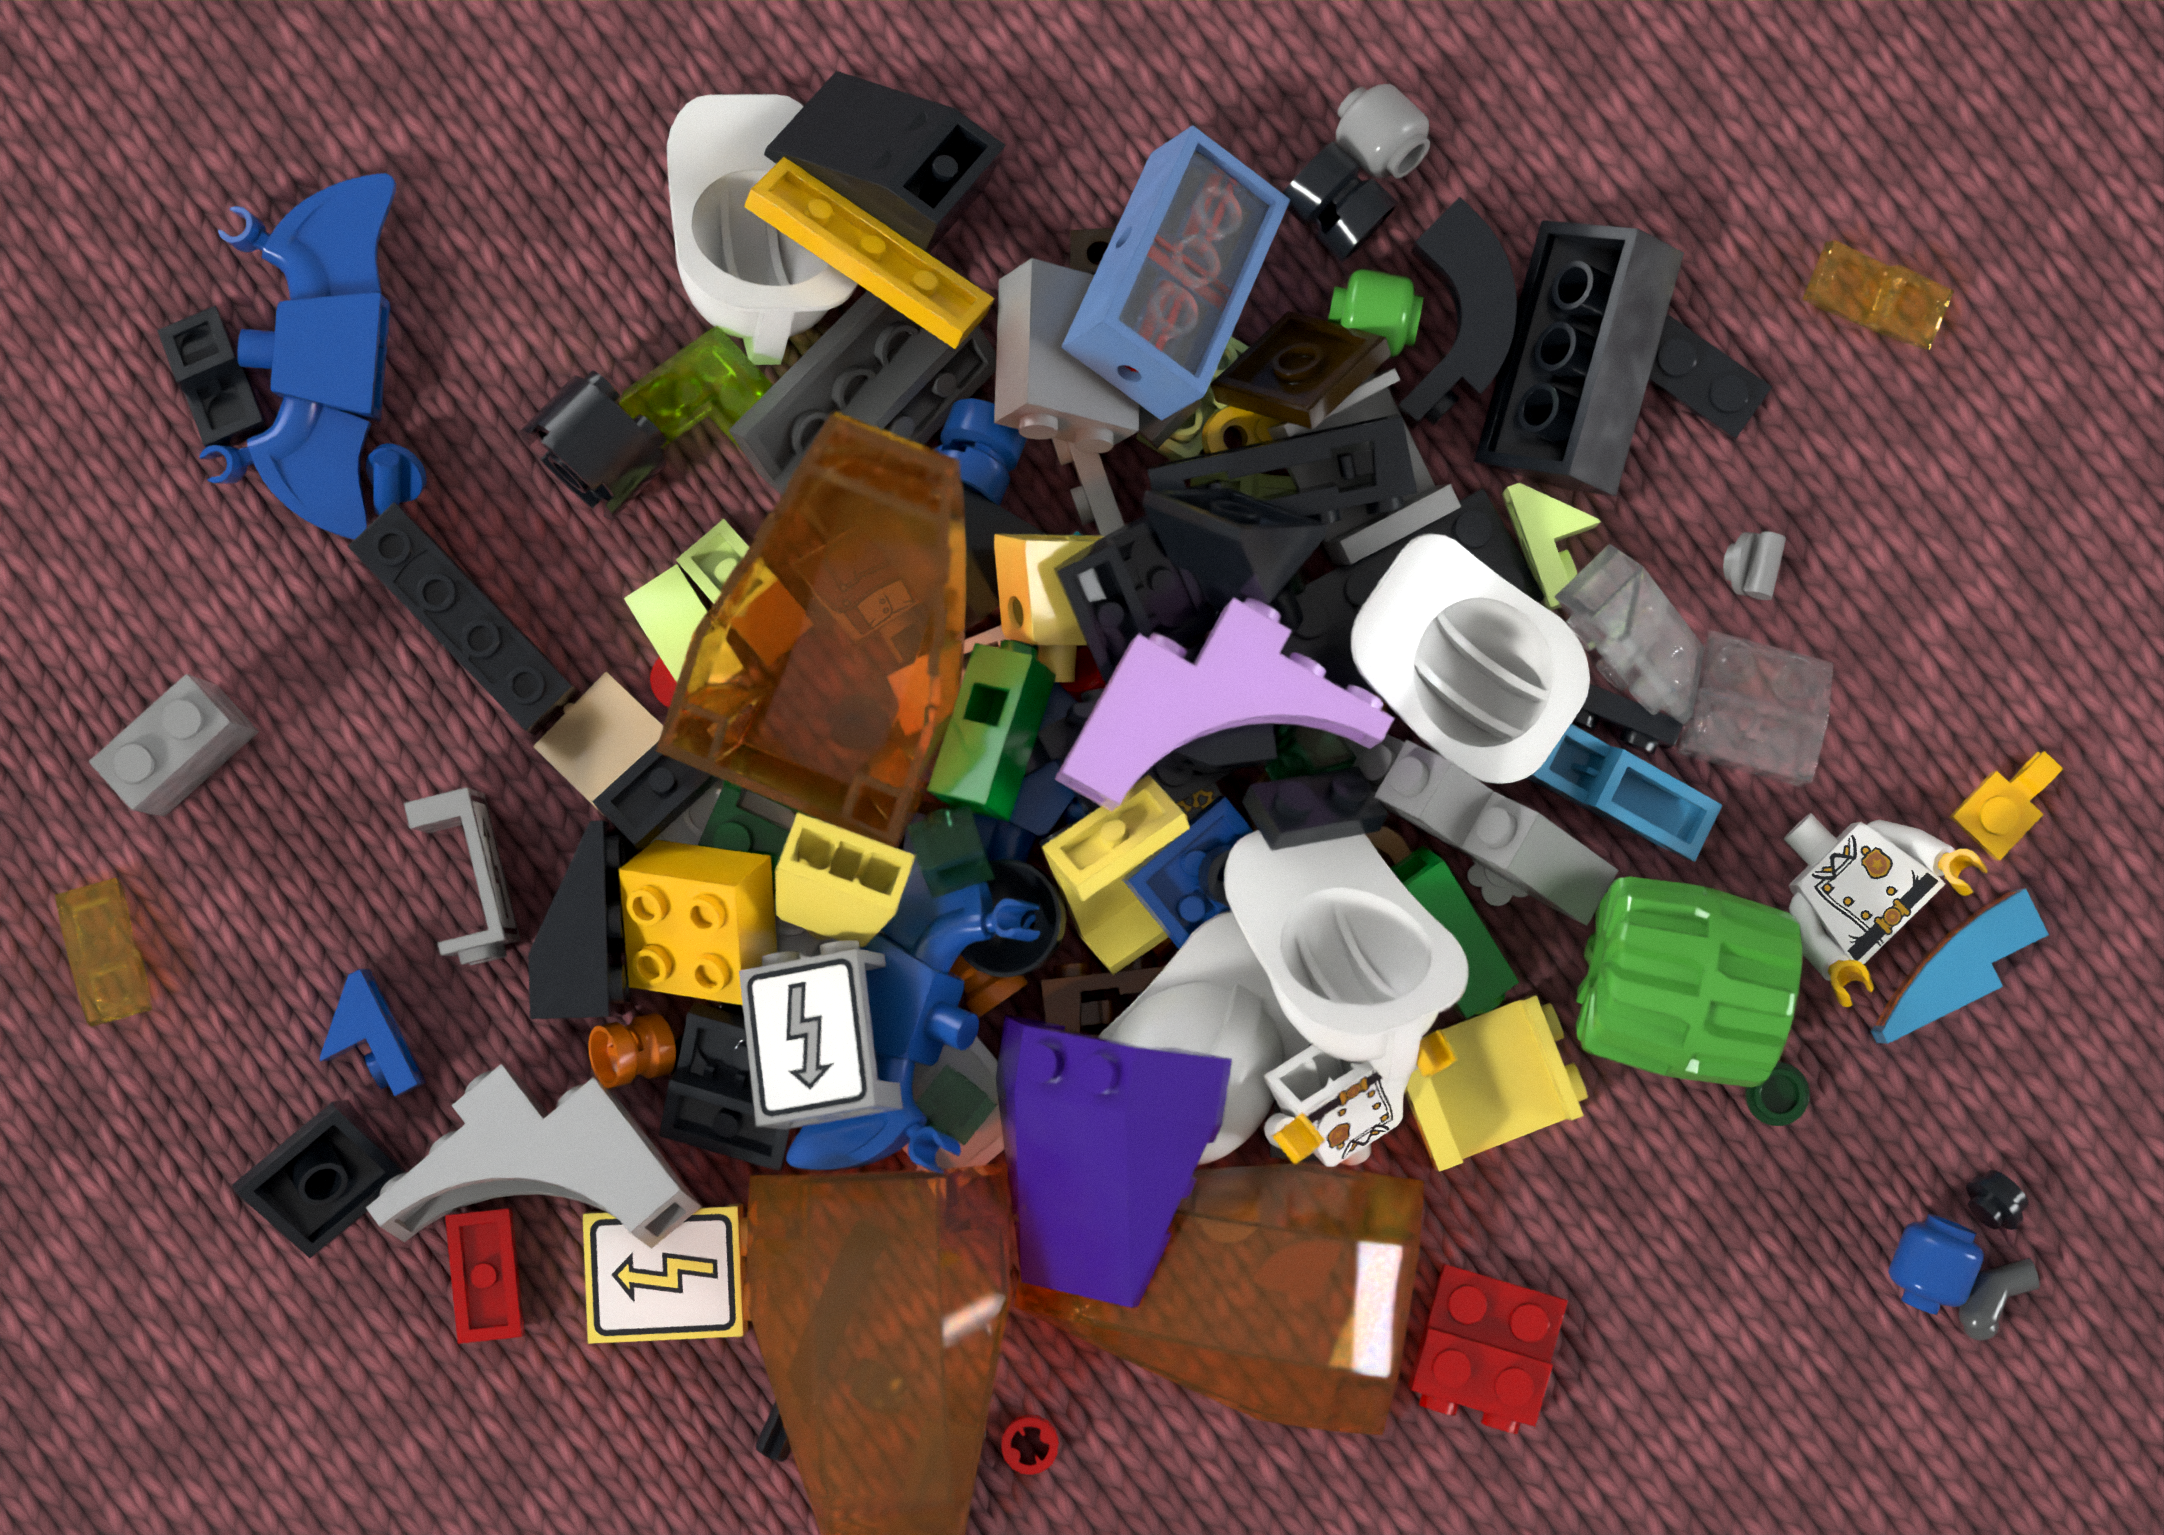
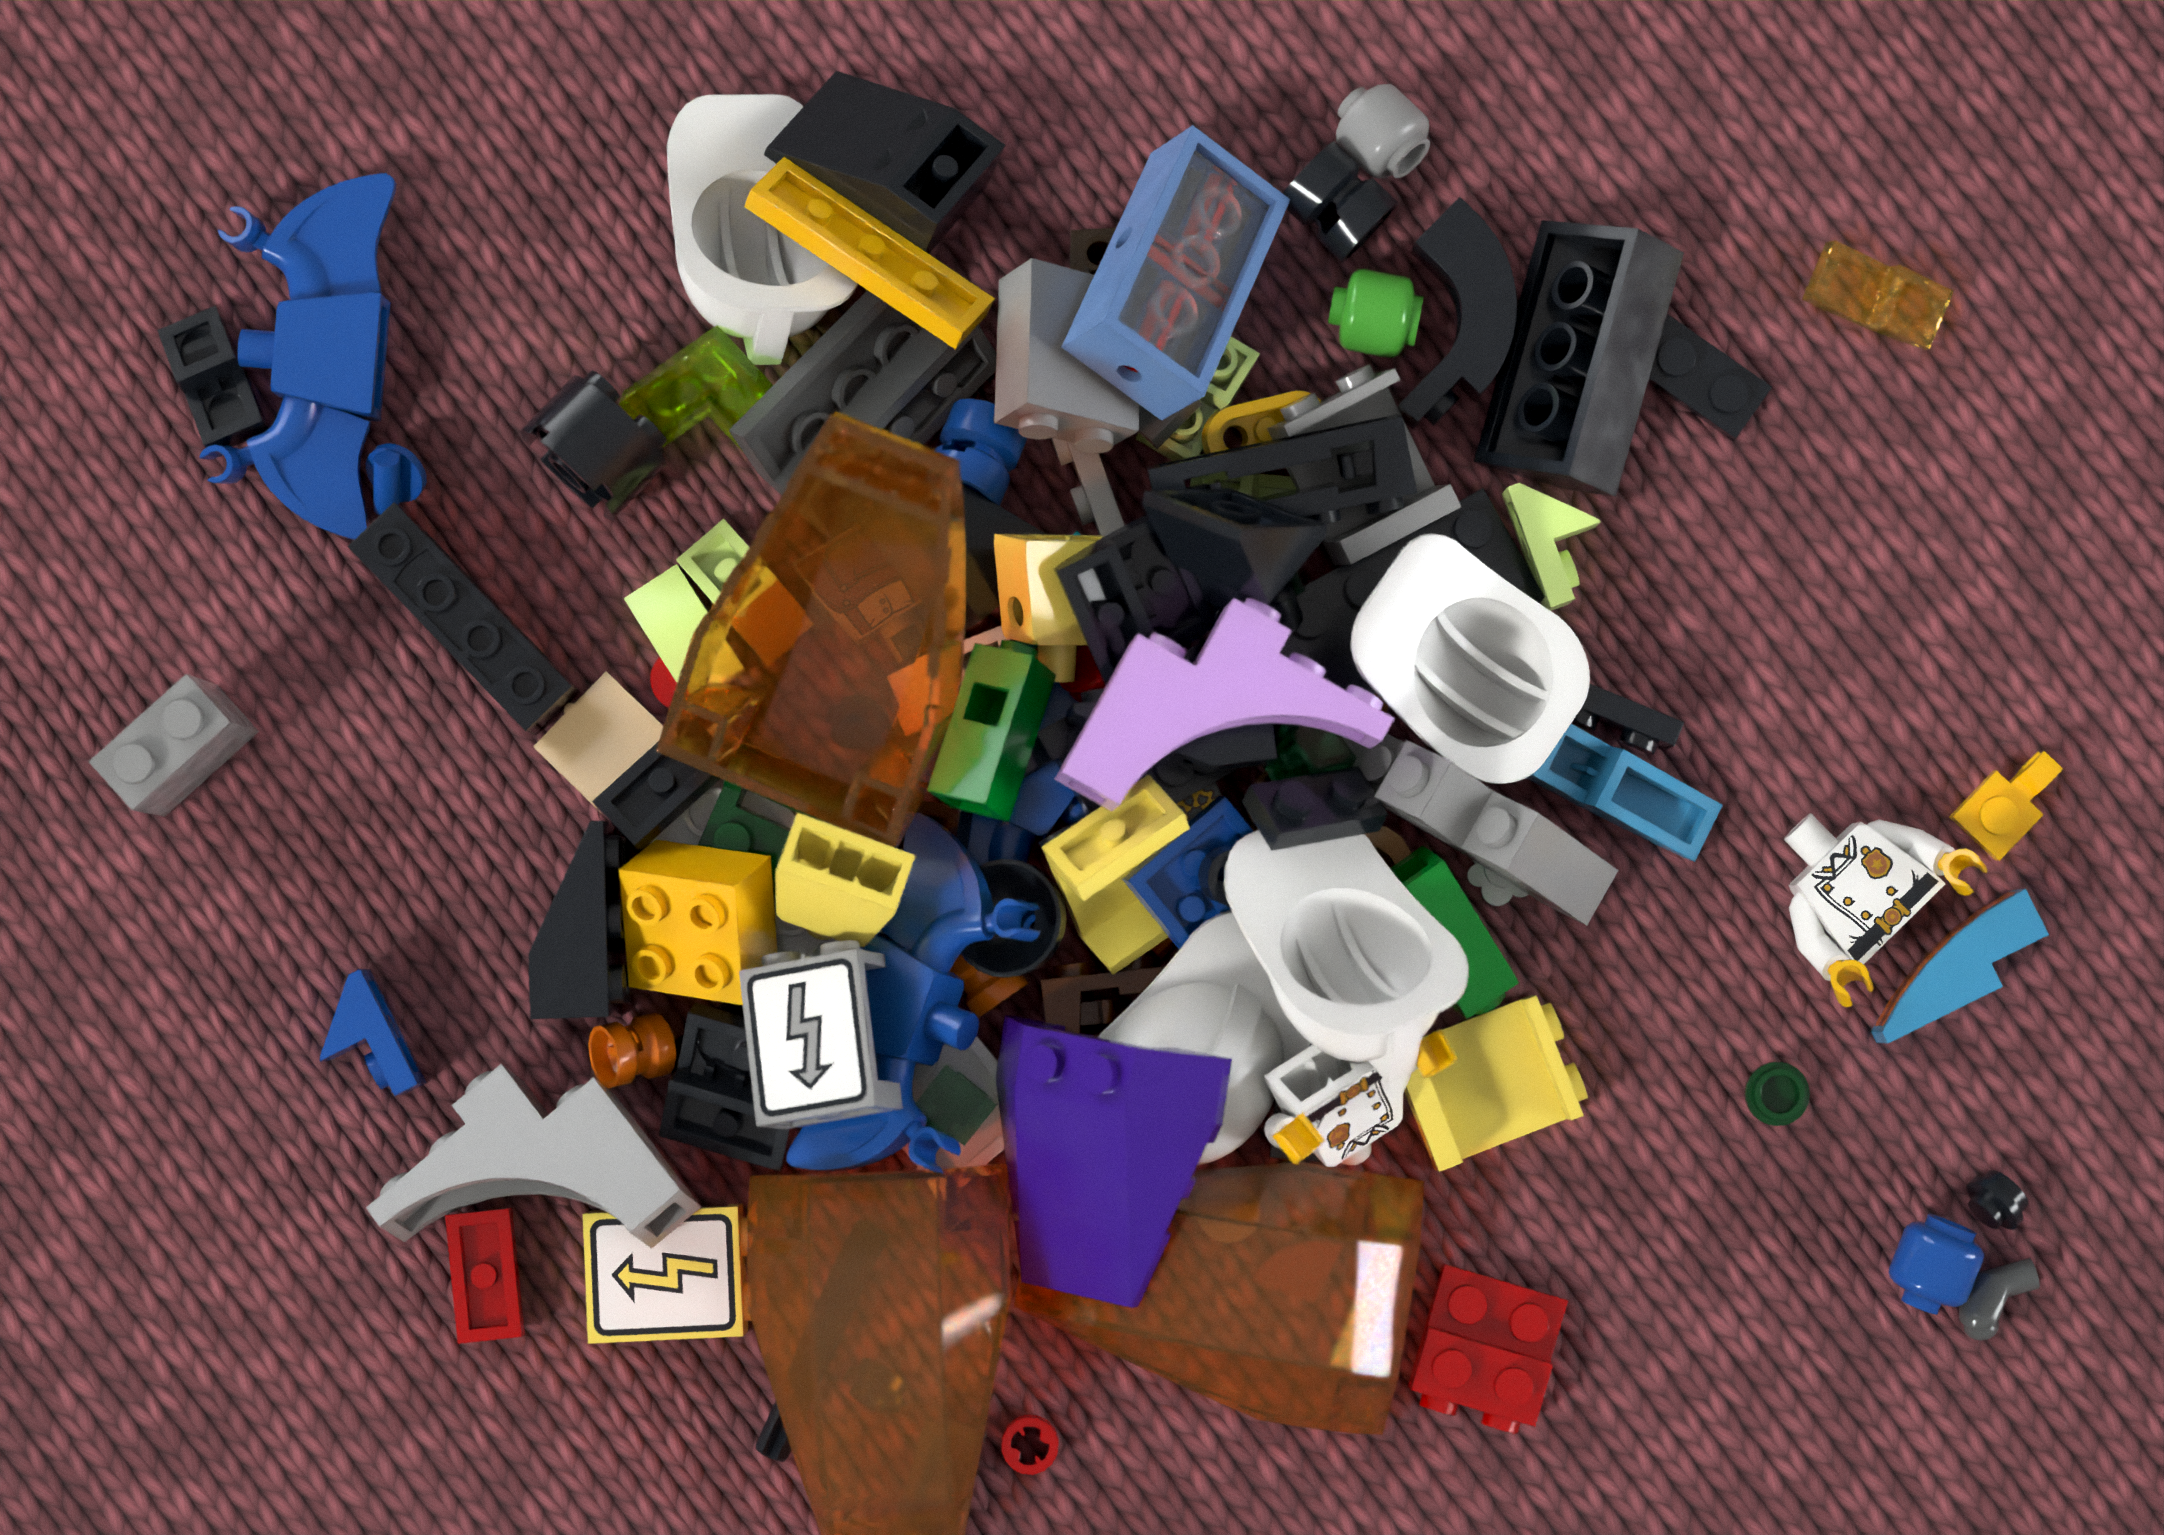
(103, 952): clear yellow slope -> none
(320, 1177): black slope -> none
(471, 810): light grey panel -> none
(950, 851): clear green plate -> none
(1300, 370): dark brown tile -> none
(1635, 632): clear slope -> none
(1689, 982): bright green wheel -> none
(1754, 563): light grey plate -> none
(1759, 709): clear slope -> none

